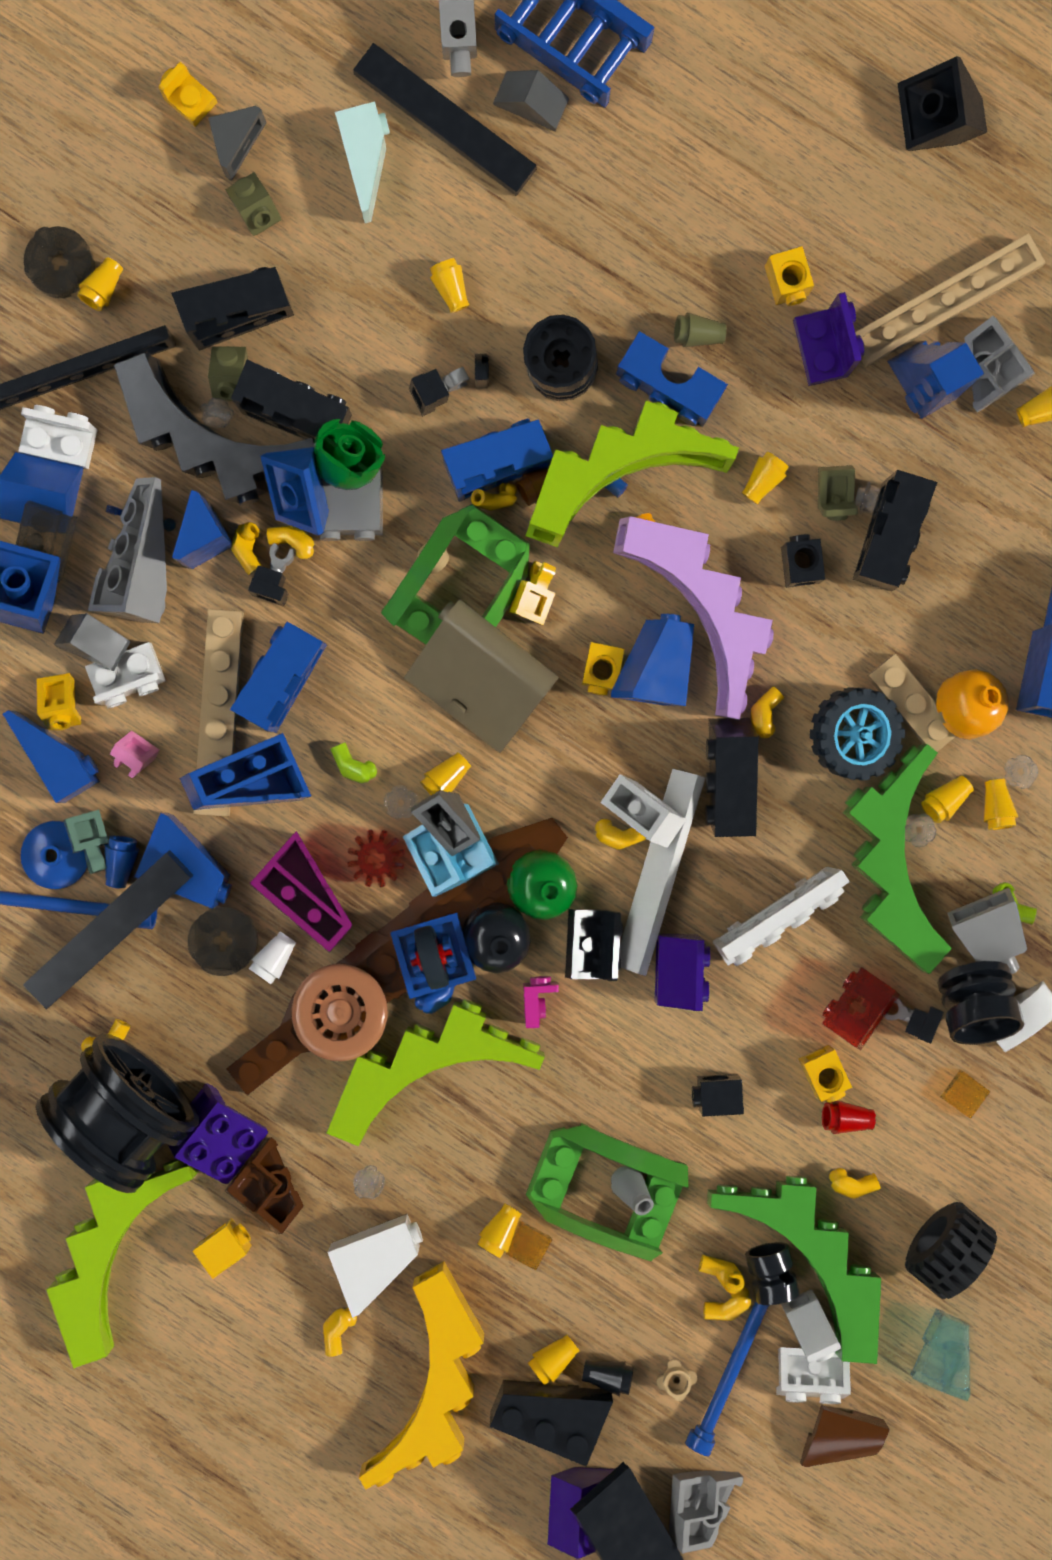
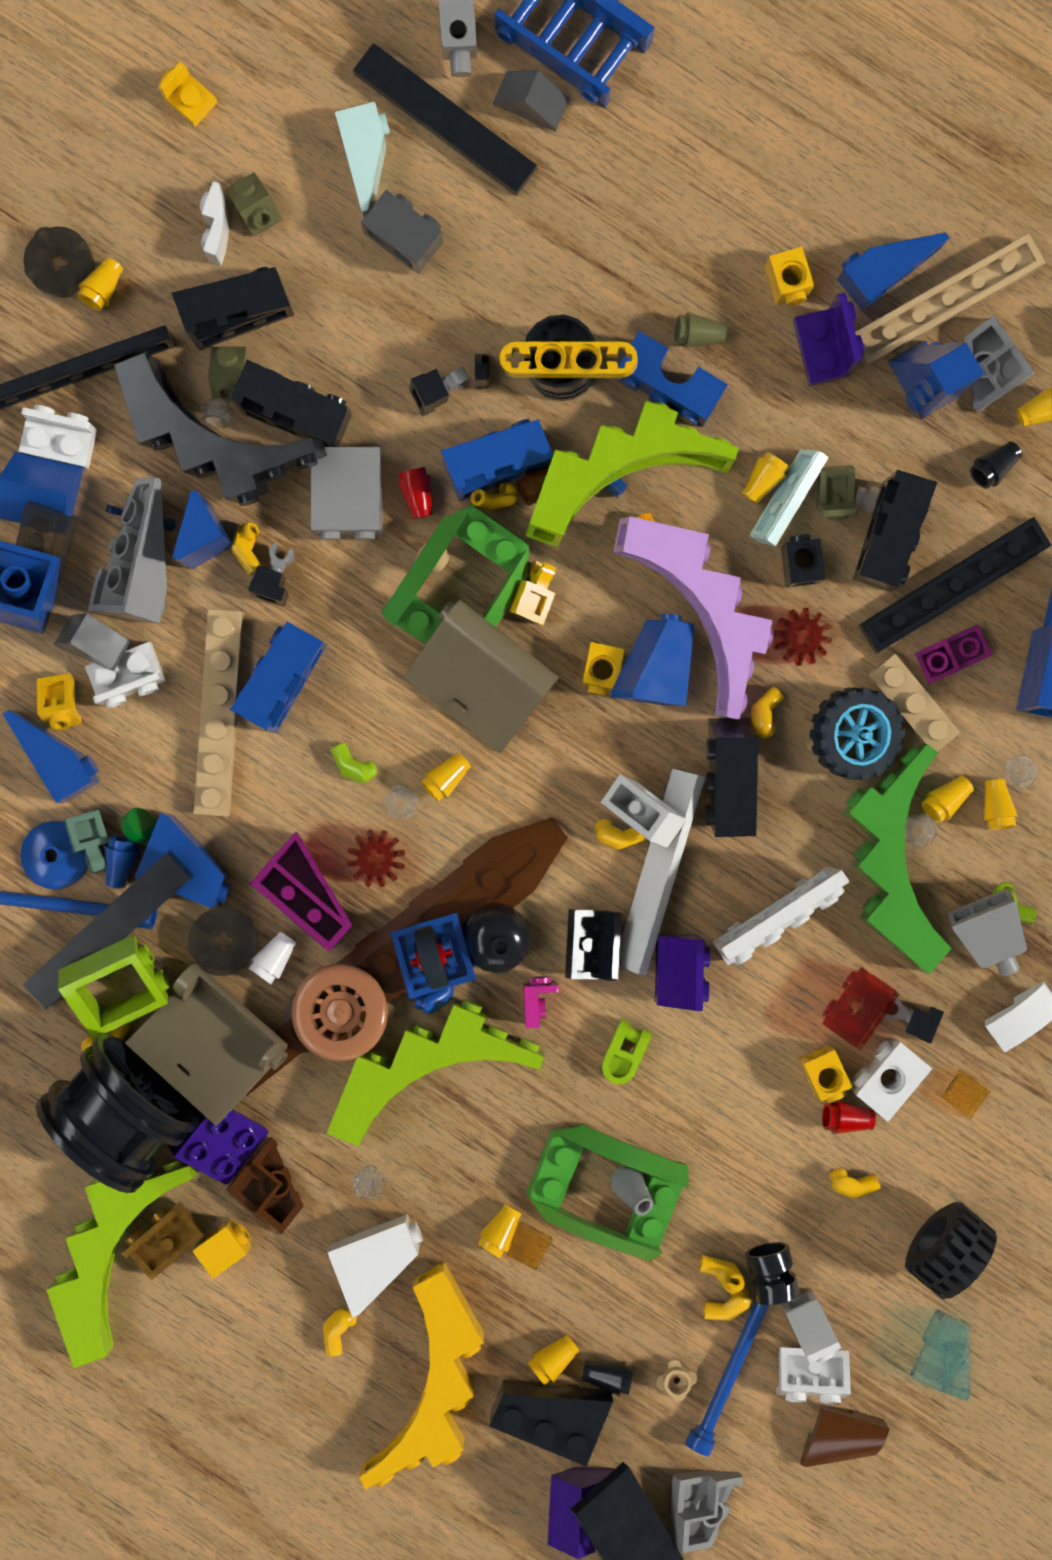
(75, 977): none -> lime window
(134, 753): bright pink tile -> none
(138, 825): none -> green tile
(163, 1241): none -> pearl gold bracket
(211, 1039): none -> dark tan door
(215, 213): none -> white slope
(235, 135): dark grey slope -> none
(249, 777): blue wedge -> none
(294, 537): yellow arm -> none
(296, 489): blue slope -> none
(347, 454): green cylinder -> none
(403, 230): none -> dark grey brick
(416, 490): none -> red cone
(441, 869): medium azure slope -> none
(447, 821): dark grey slope -> none
(450, 284): yellow cone -> none
(542, 884): green cylinder -> none
(568, 367): none -> yellow beam
(619, 1064): none -> lime plate
(718, 1095): black brick -> none
(788, 497): none -> light aqua tile
(813, 636): none -> clear red gear
(850, 1293): bright green arch -> none
(882, 267): none -> blue slope
(908, 1075): none -> white brick
(941, 107): black slope -> none
(953, 654): none -> magenta slope
(955, 585): none -> black tile
(972, 703): light orange cylinder -> none
(980, 1003): black wheel -> none
(995, 465): none -> black cone

